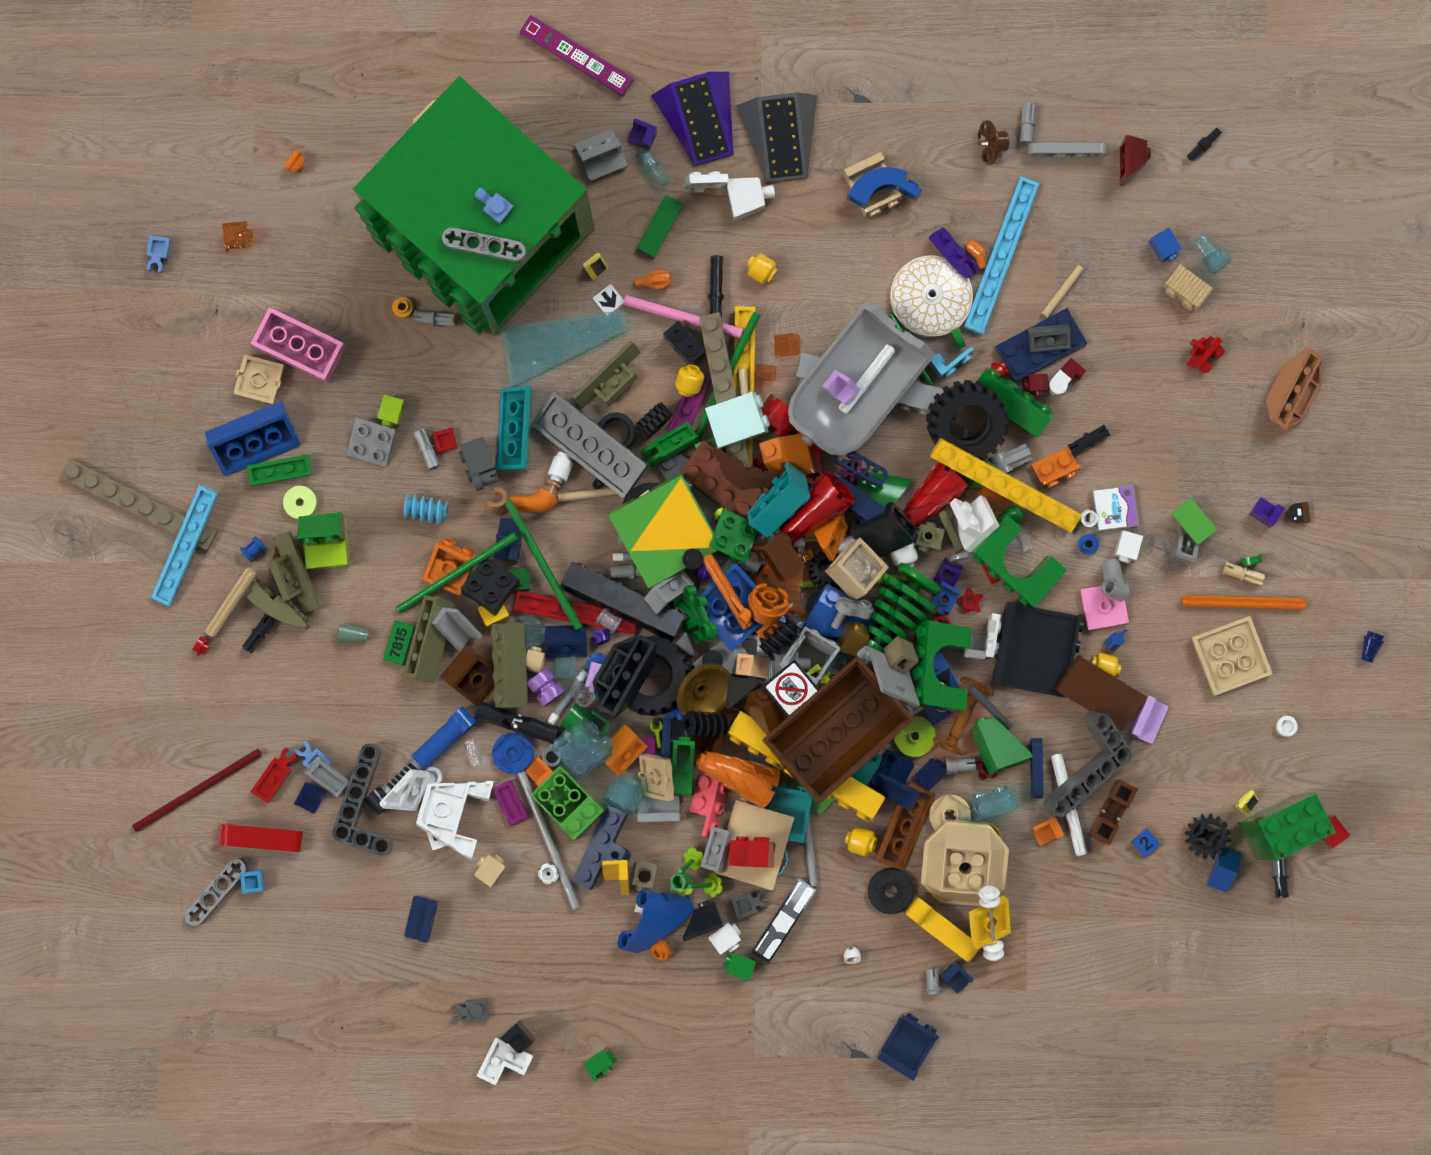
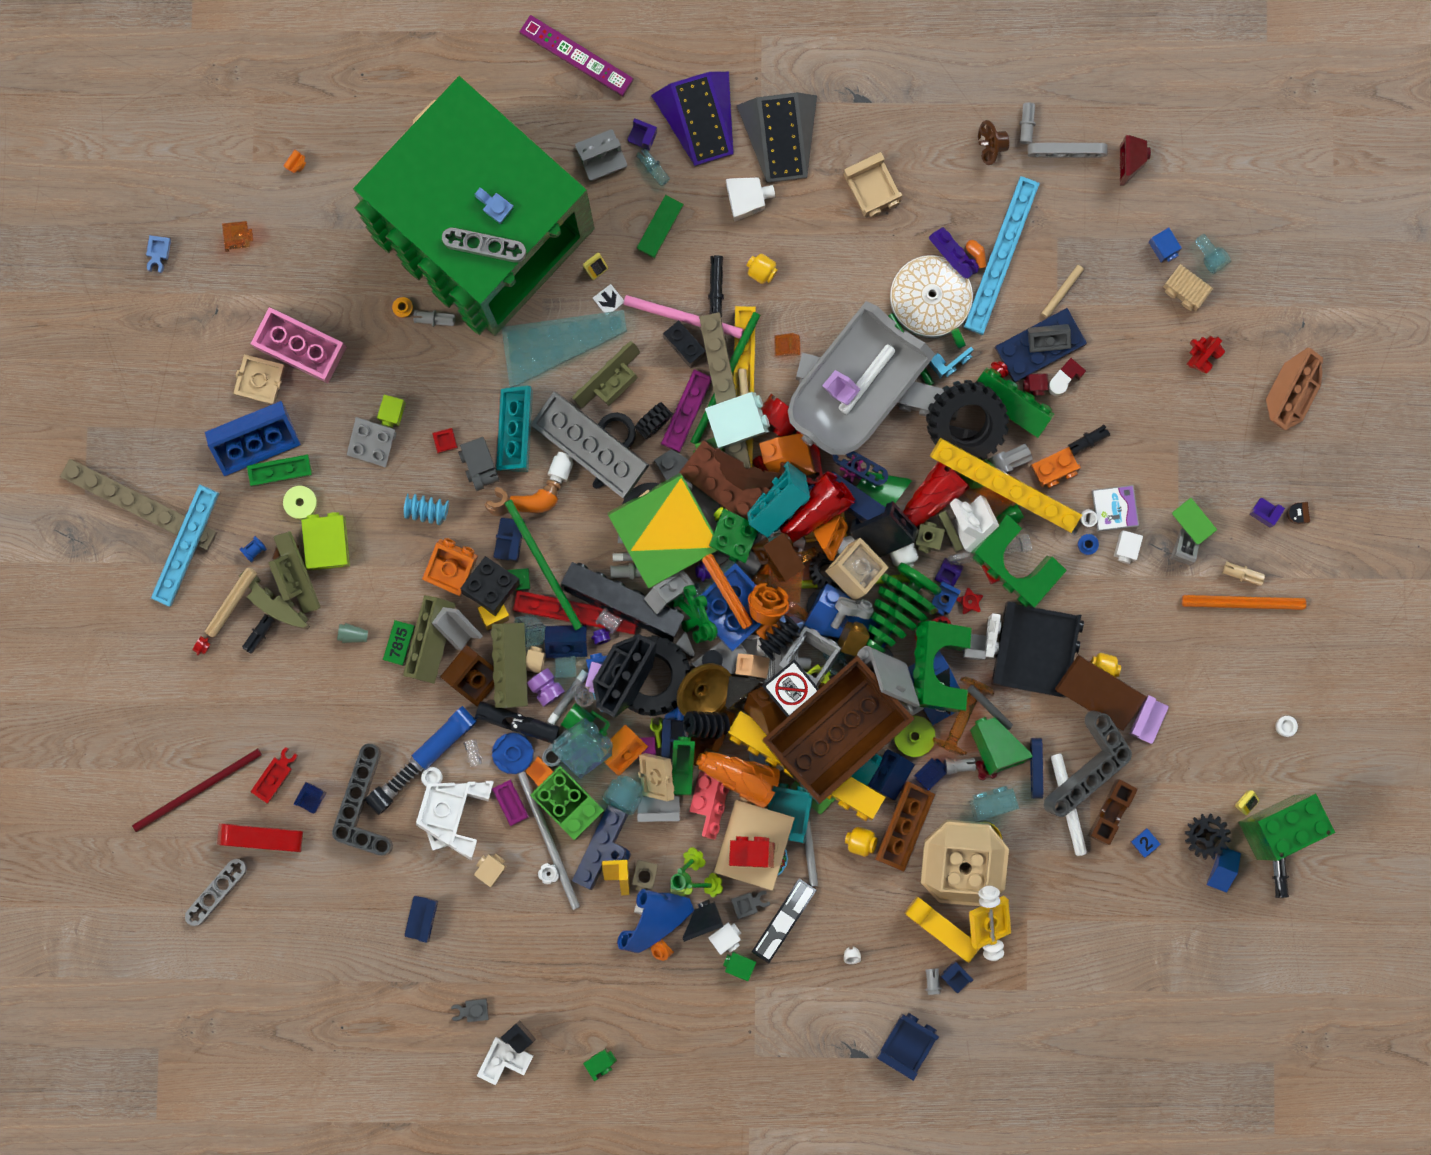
(252, 882): dark azure slope -> none
(311, 755): medium blue plate -> none
(321, 528): green slope -> none
(327, 777): light grey tile -> none
(407, 792): white wing -> none
(426, 449): light grey axle -> none
(457, 572): green piece -> none
(586, 494): tan bar -> none
(656, 280): orange piece -> none
(670, 444): green hinge -> none
(689, 380): yellow head -> none
(692, 558): black plate -> none
(701, 182): white plate -> none
(717, 849): light grey panel -> none
(745, 615): orange hand -> none
(765, 372): clear orange slope -> none
(882, 179): blue arch -> none
(899, 792): dark blue panel -> none
(901, 655): dark tan brick -> none
(904, 893): black wheel -> none
(948, 803): tan plate -> none
(1047, 831): orange panel -> none
(1102, 610): bright pink plate -> none
(1113, 580): light grey piece -> none
(1115, 640): blue piece -> none
(1204, 144): black bar -> none
(1231, 656): tan plate -> none
(1251, 560): green tile -> none
(1340, 835): red panel -> none
(1371, 646): clear blue cone -> none

